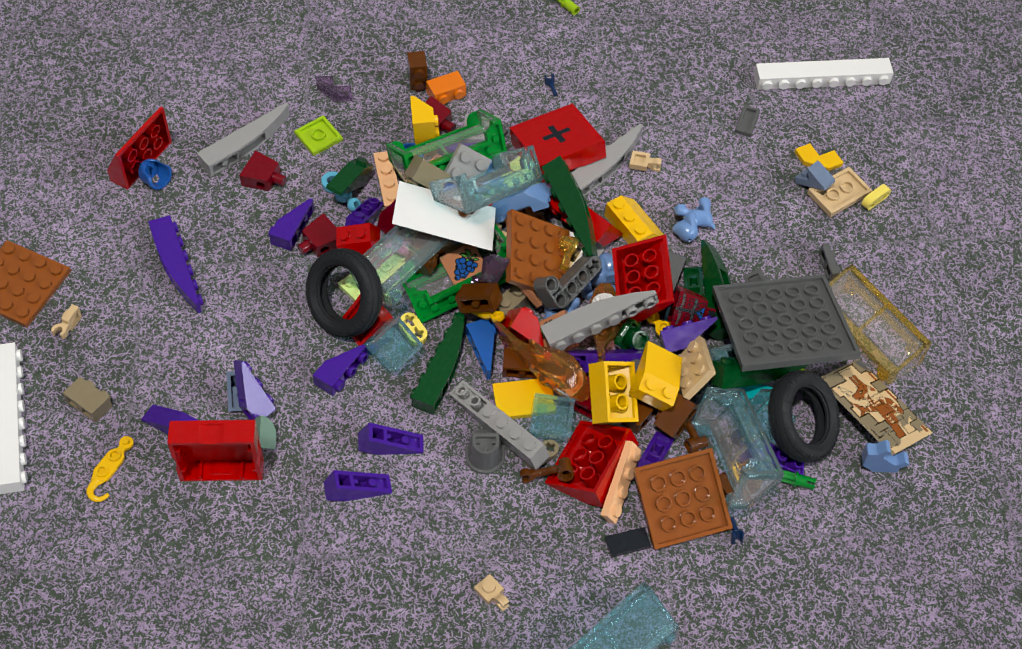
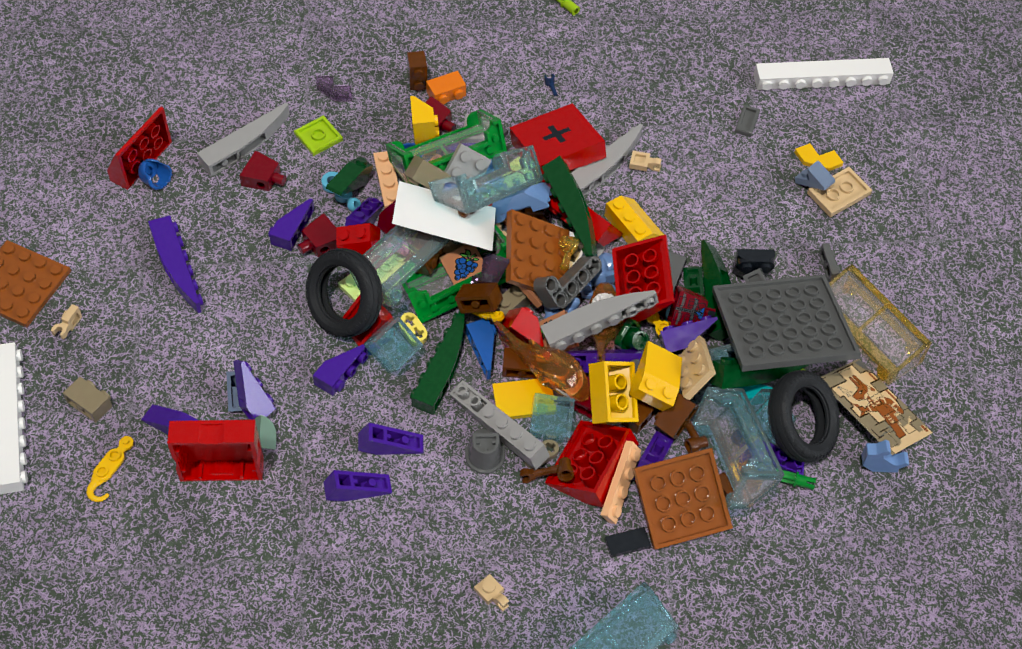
(701, 216): medium blue animal -> none
(736, 533): dark blue hand -> none
(752, 259): none -> black slope
(876, 197): light yellow beam -> none

